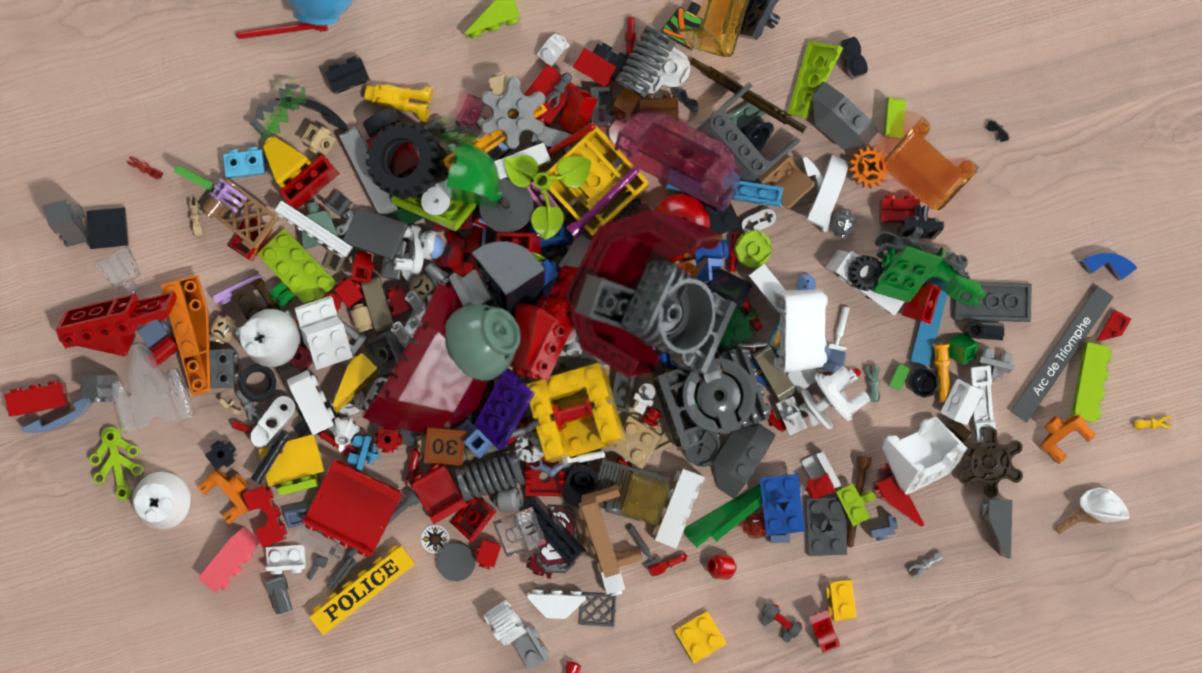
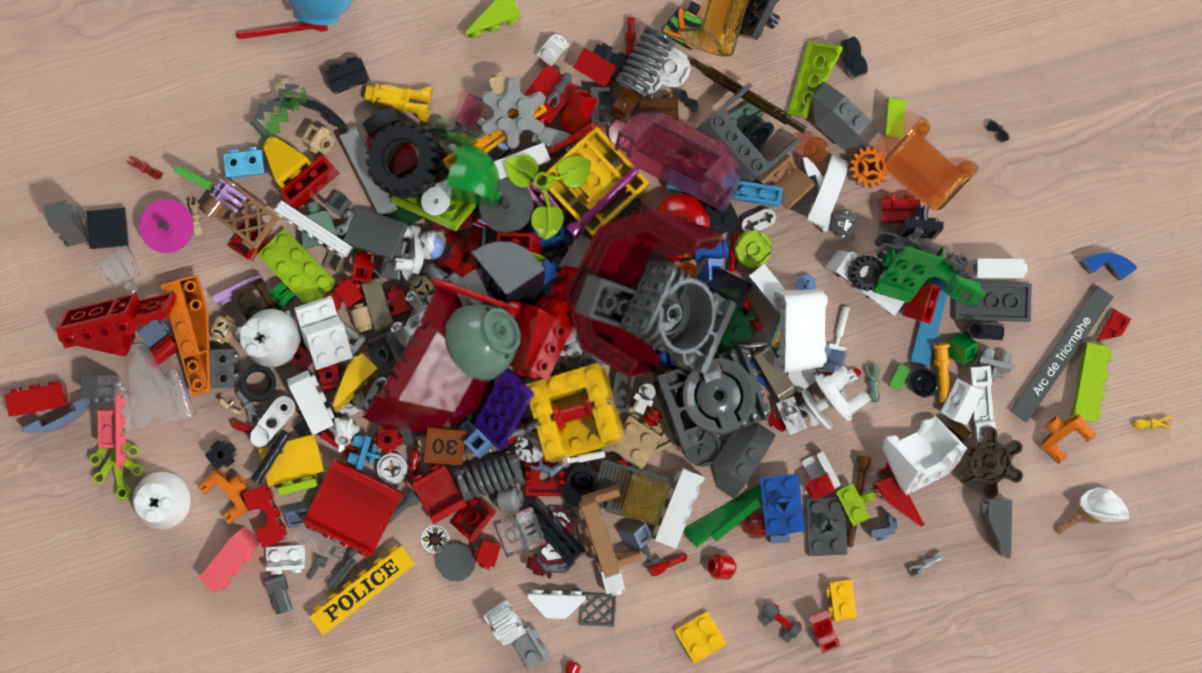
(110, 429): none -> coral bracket
(166, 226): none -> dark pink piece
(331, 383): none -> red brick
(386, 475): none -> white gear
(513, 308): none -> red piece
(635, 534): none -> sand blue panel
(812, 155): none -> clear orange head
(998, 269): none -> white brick

